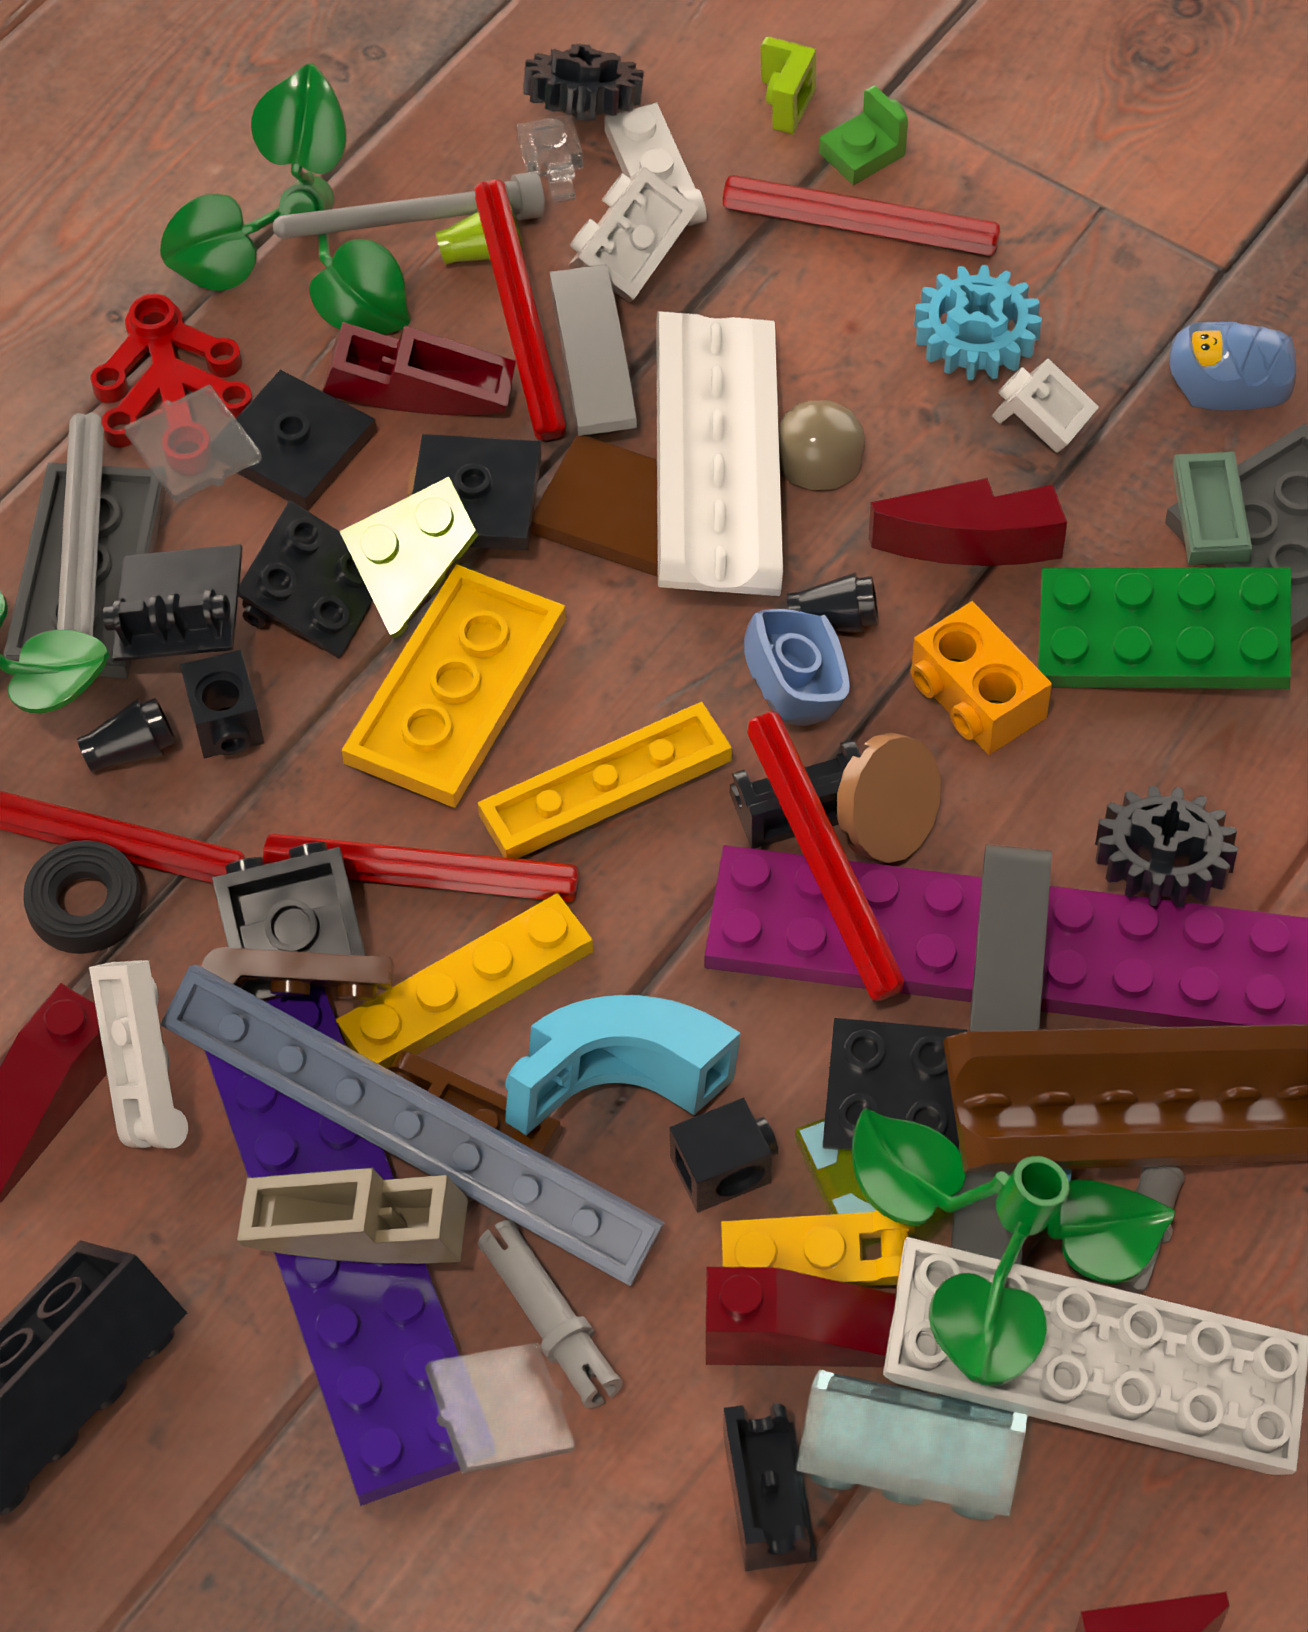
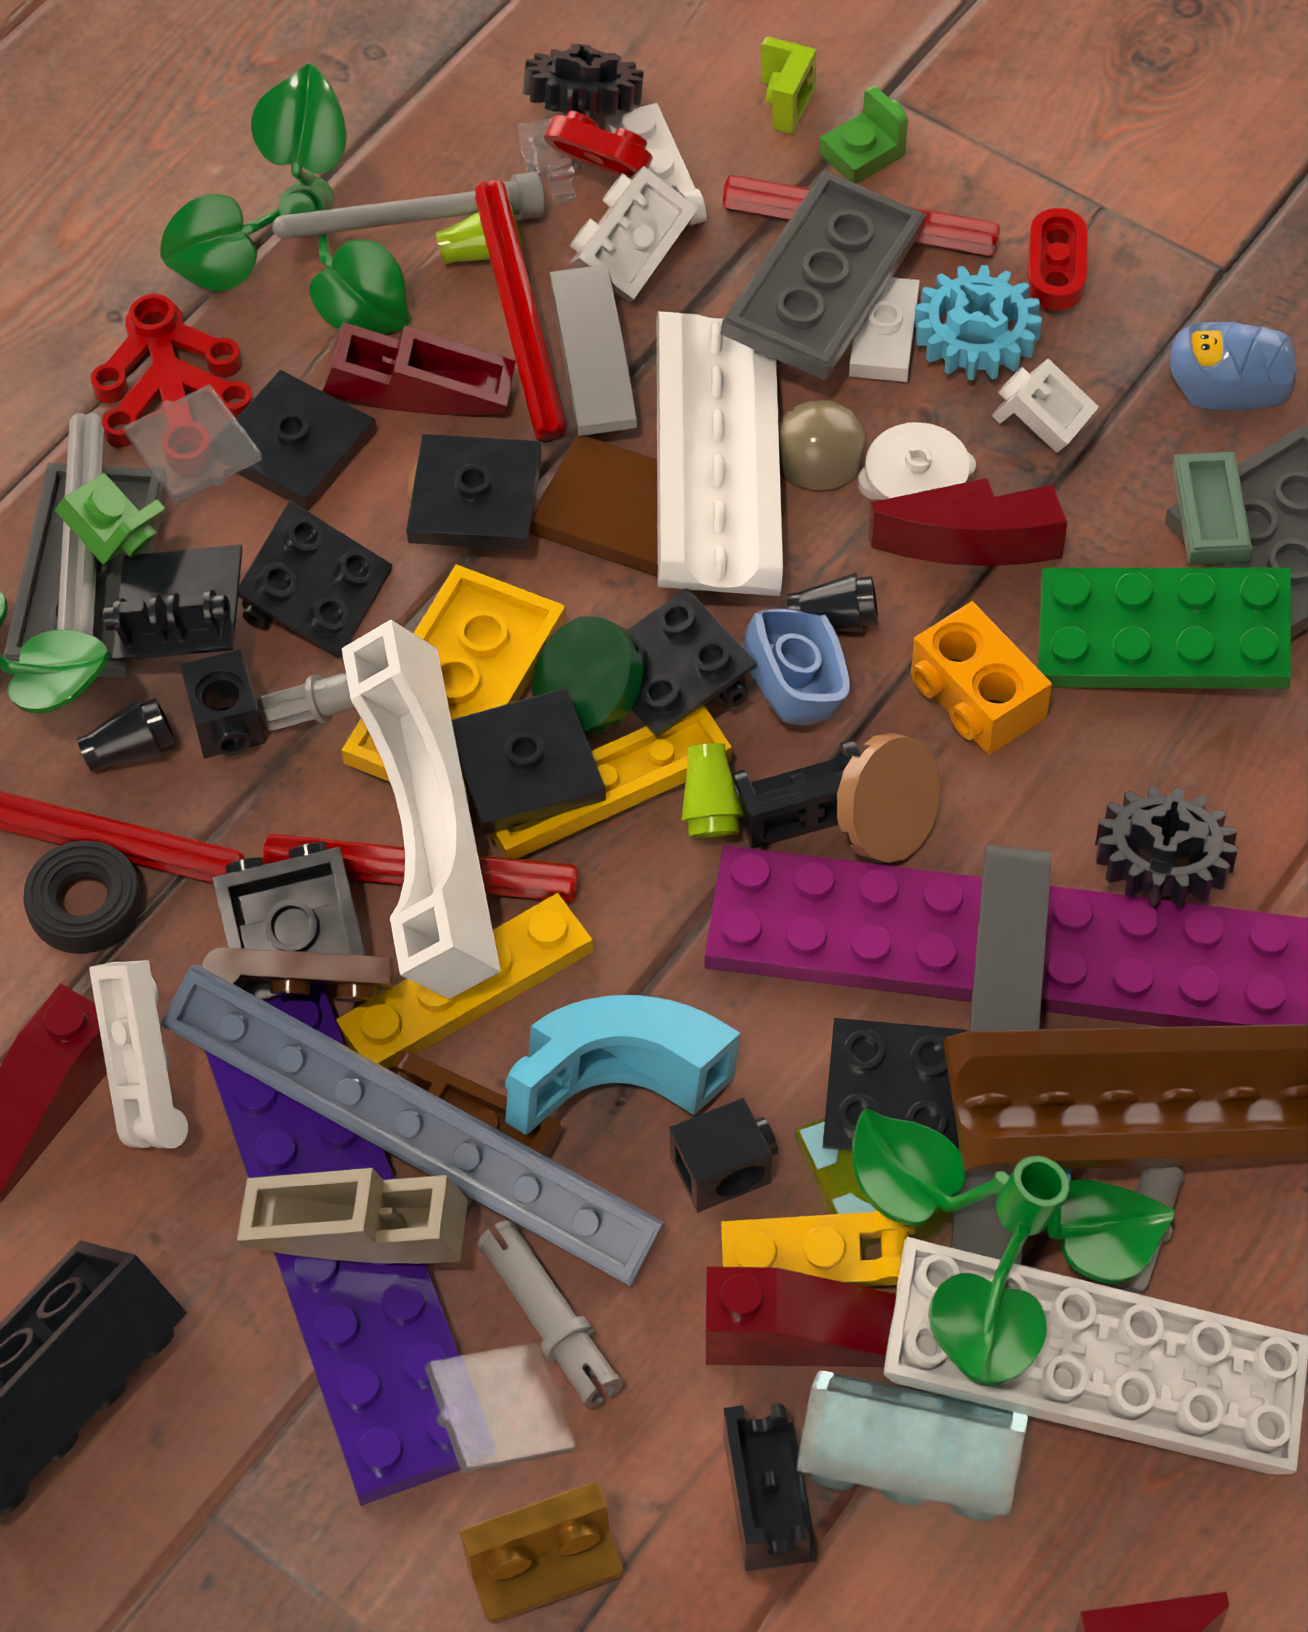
(108, 519): none -> bright green bracket
(306, 702): none -> light grey axle
(409, 550): wing -> none
(443, 911): none -> white arch
(526, 761): none -> black plate
(541, 1552): none -> pearl gold bracket
(585, 142): none -> red plate
(596, 666): none -> dark green tile
(686, 663): none -> black hinge
(710, 794): none -> lime cone
(823, 275): none -> dark grey piece
(825, 856): red axle -> none
(886, 336): none -> white plate
(914, 460): none -> white piece
(1057, 258): none -> red plate

